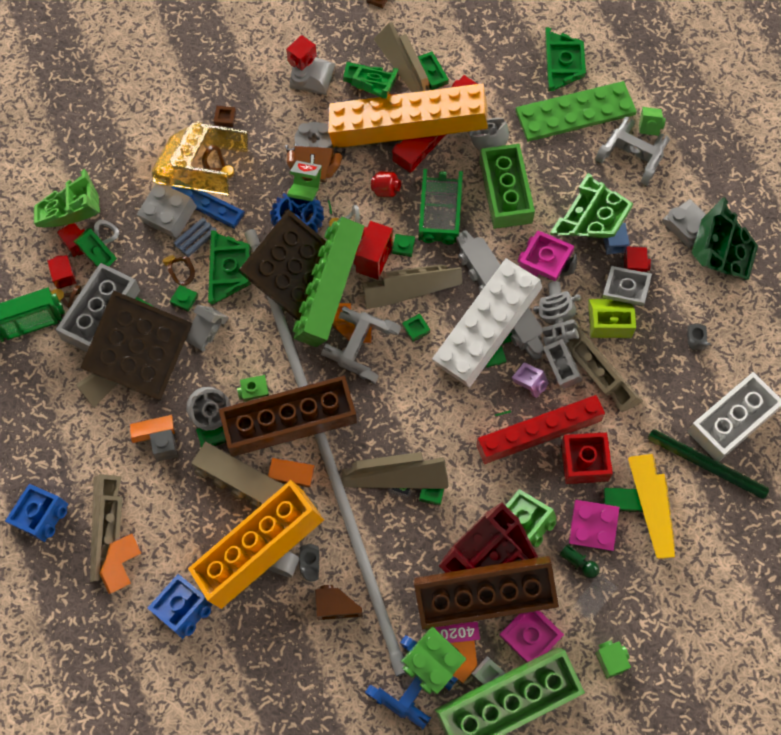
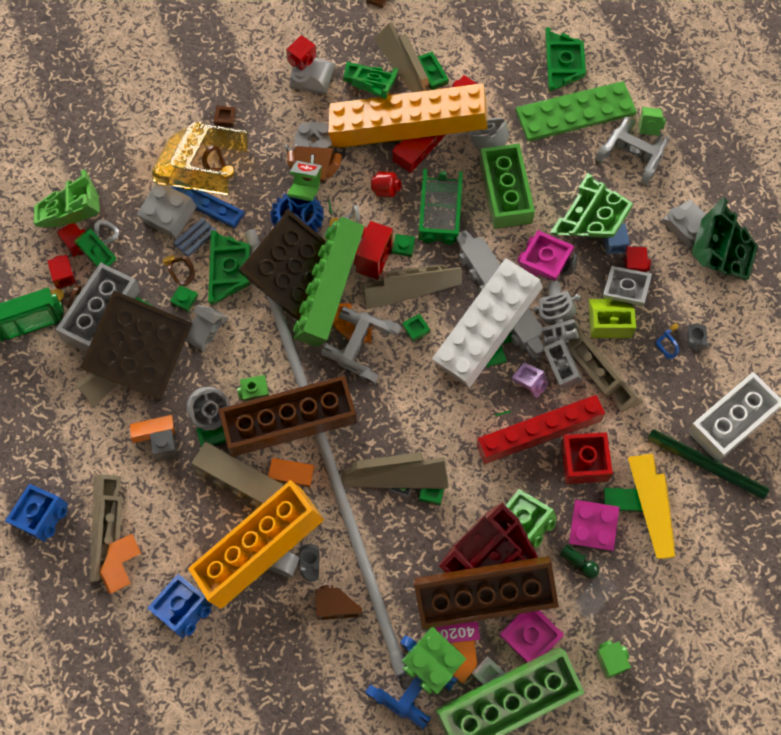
(673, 328): none -> blue piece

